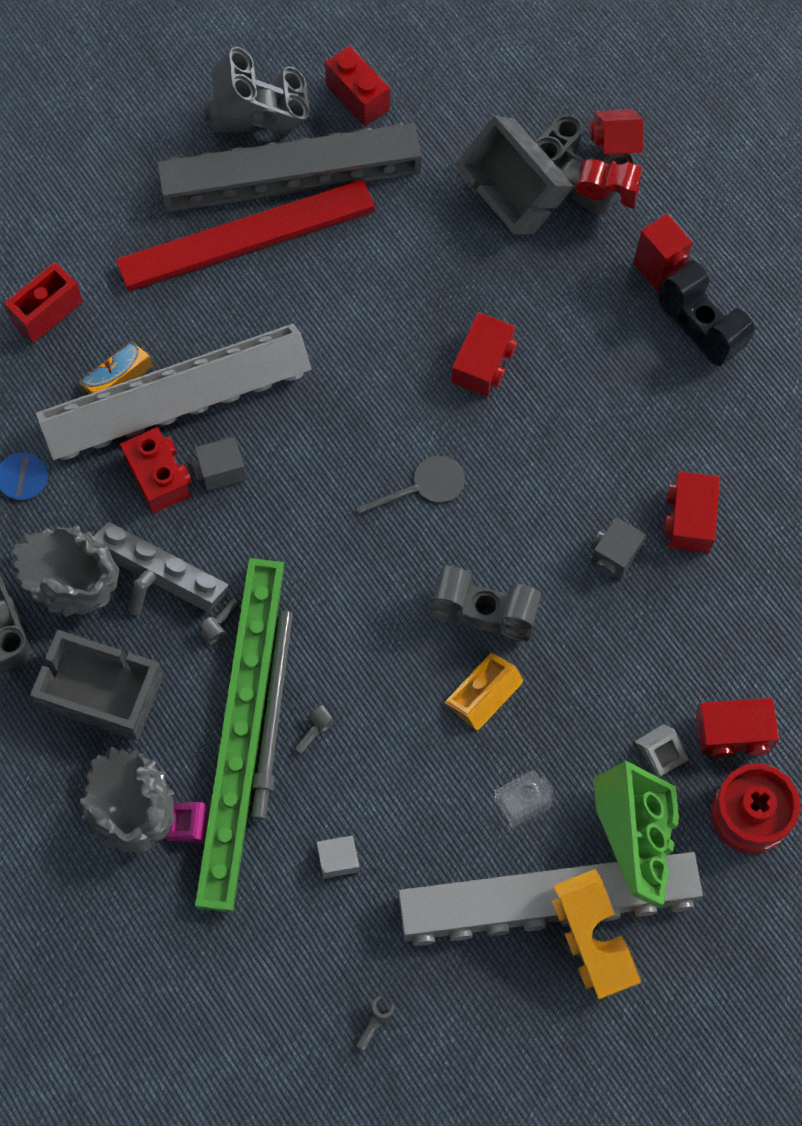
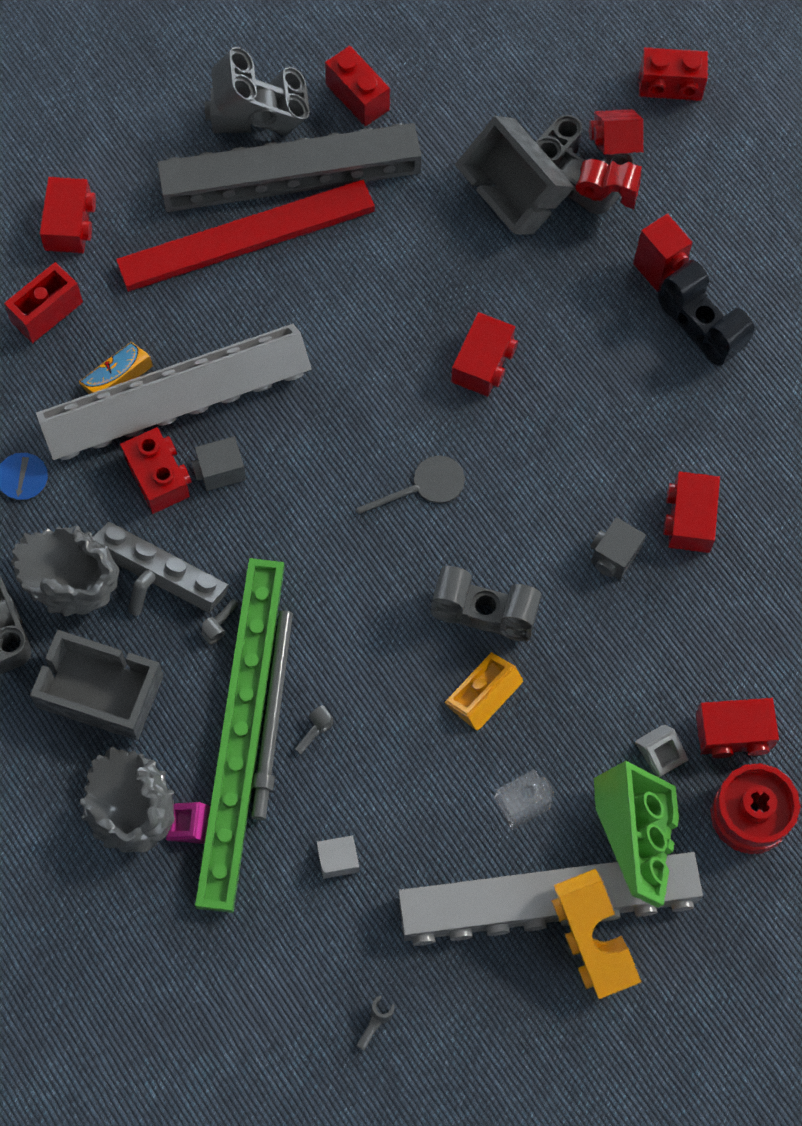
(66, 215): none -> red brick
(673, 74): none -> red brick

